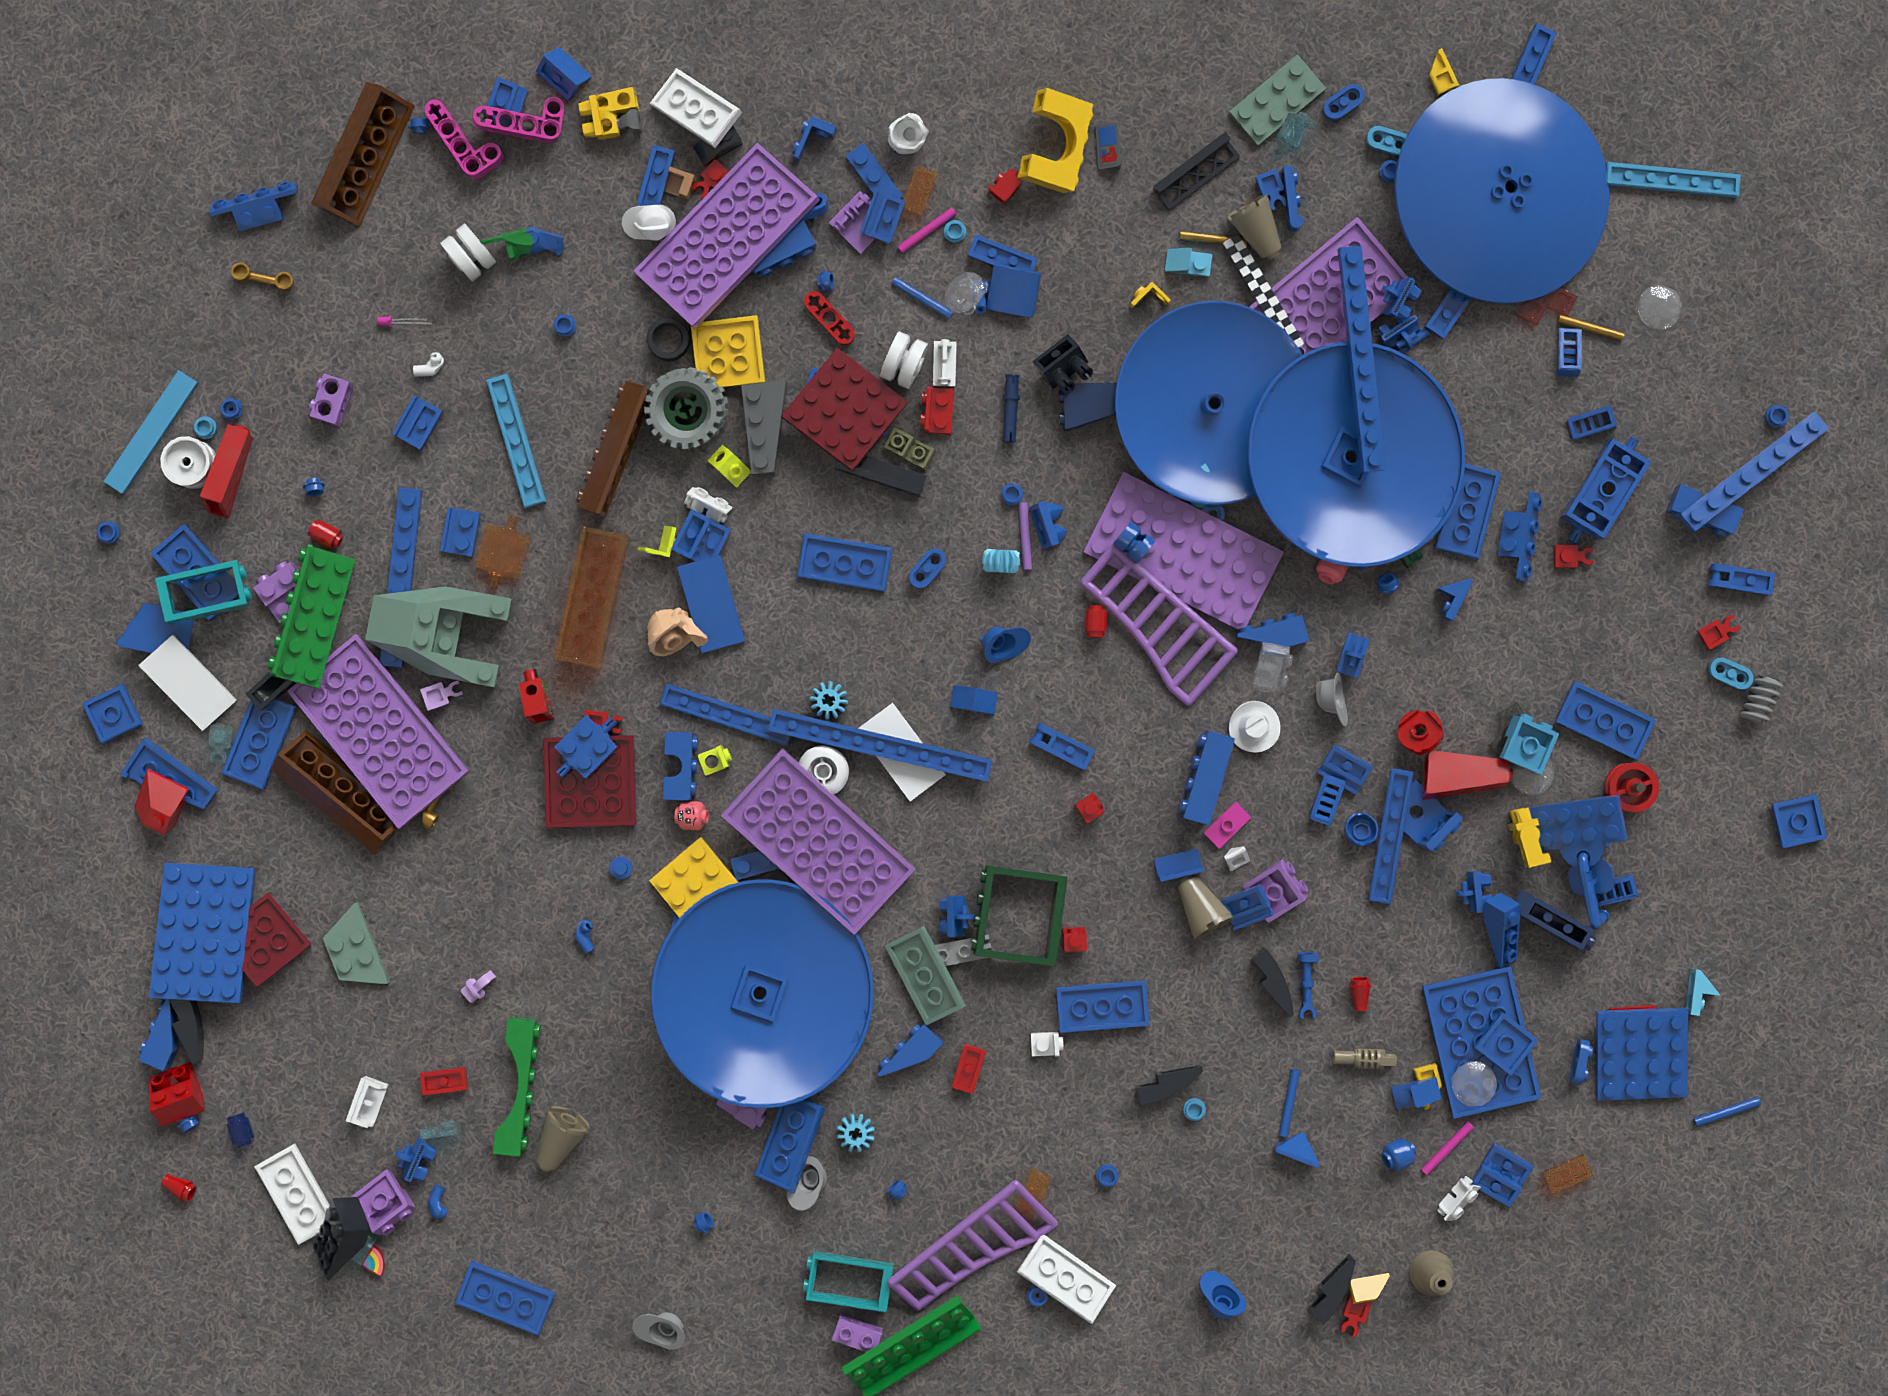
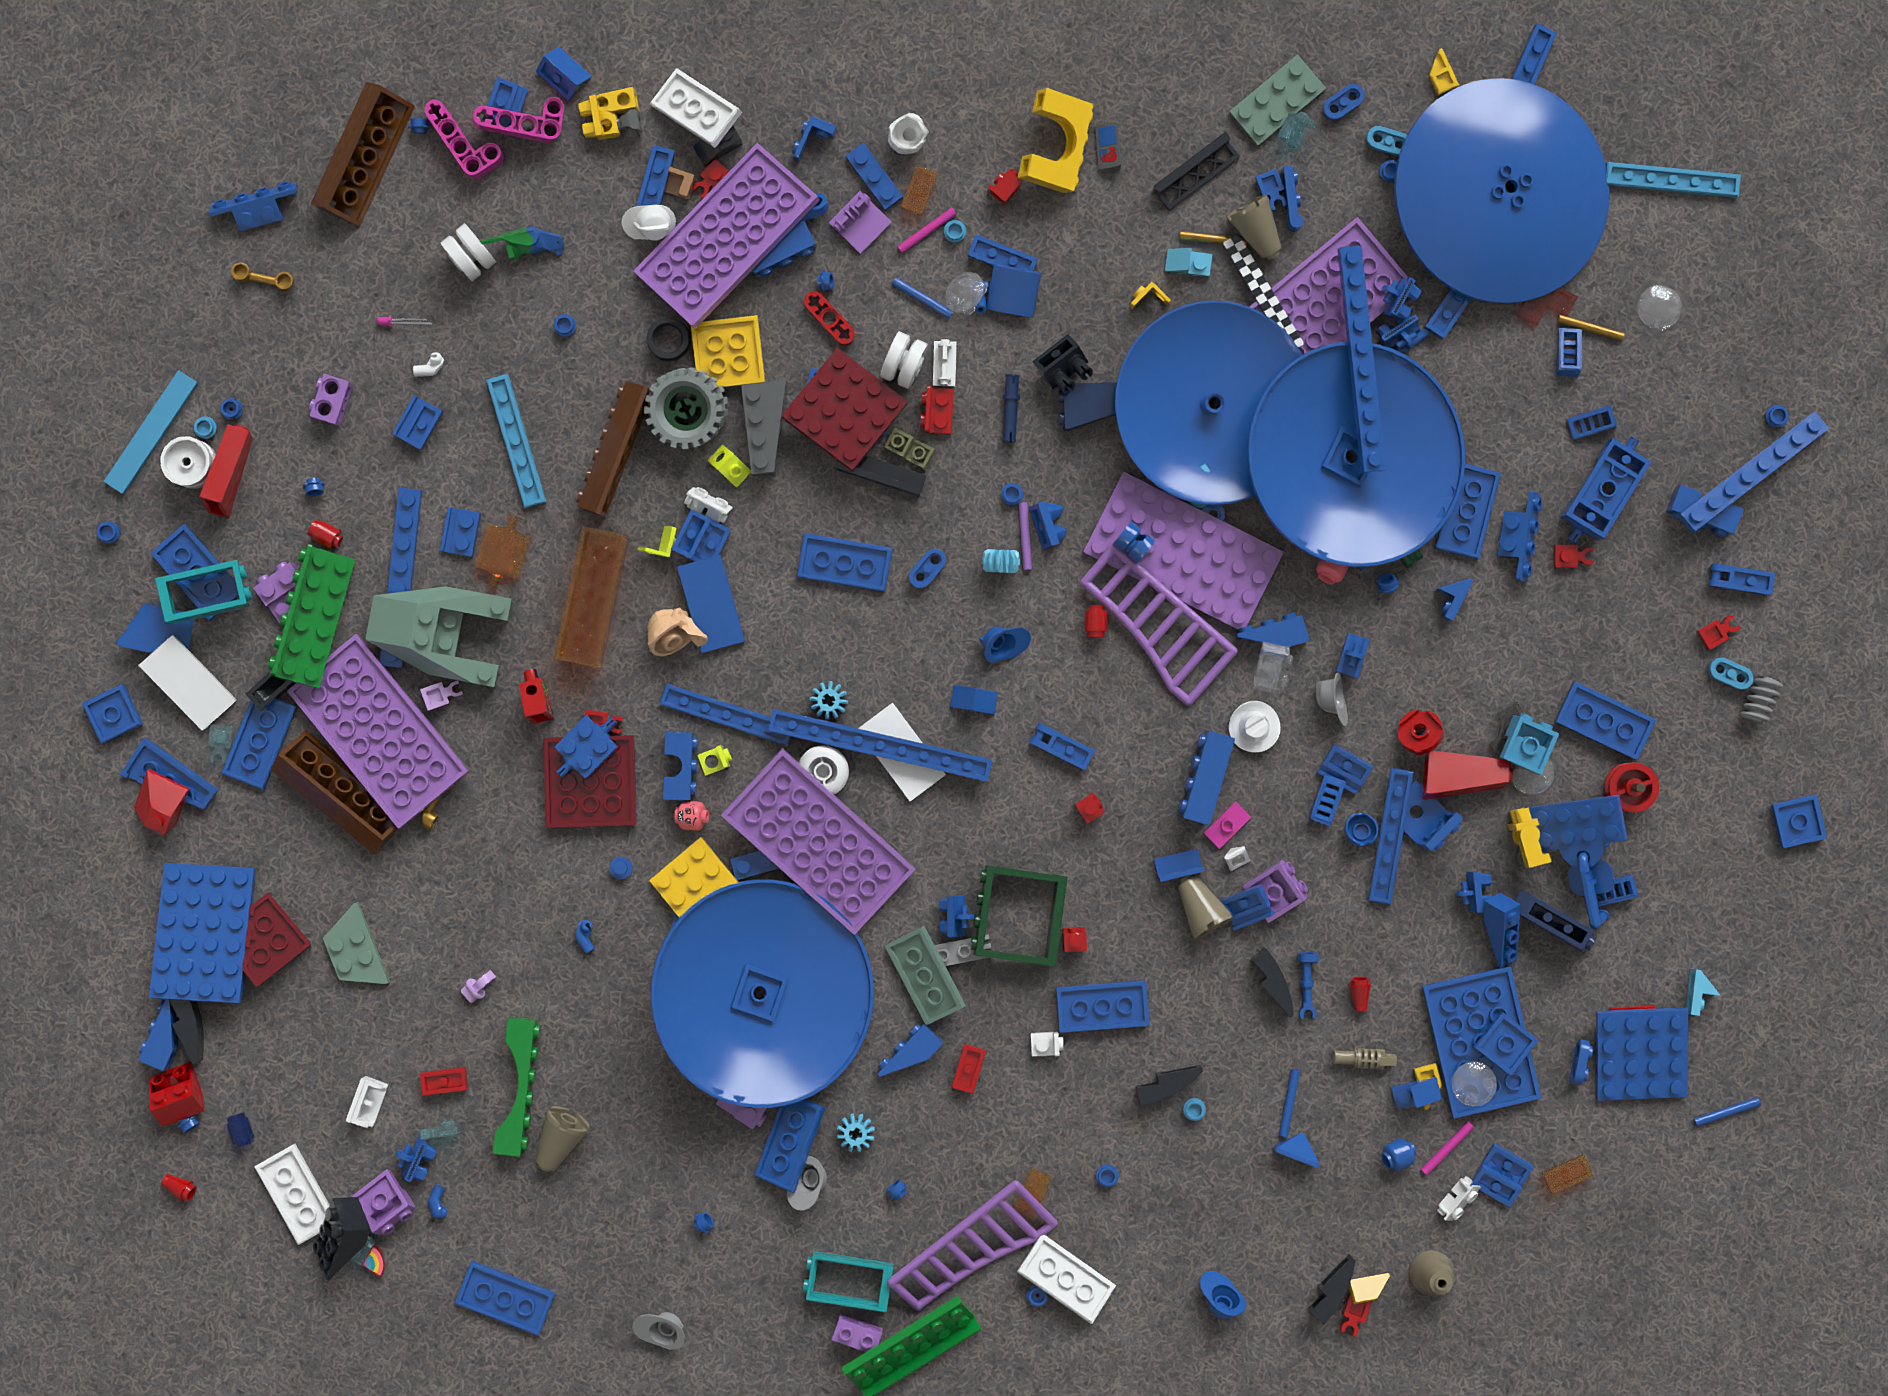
(883, 216): blue plate -> none

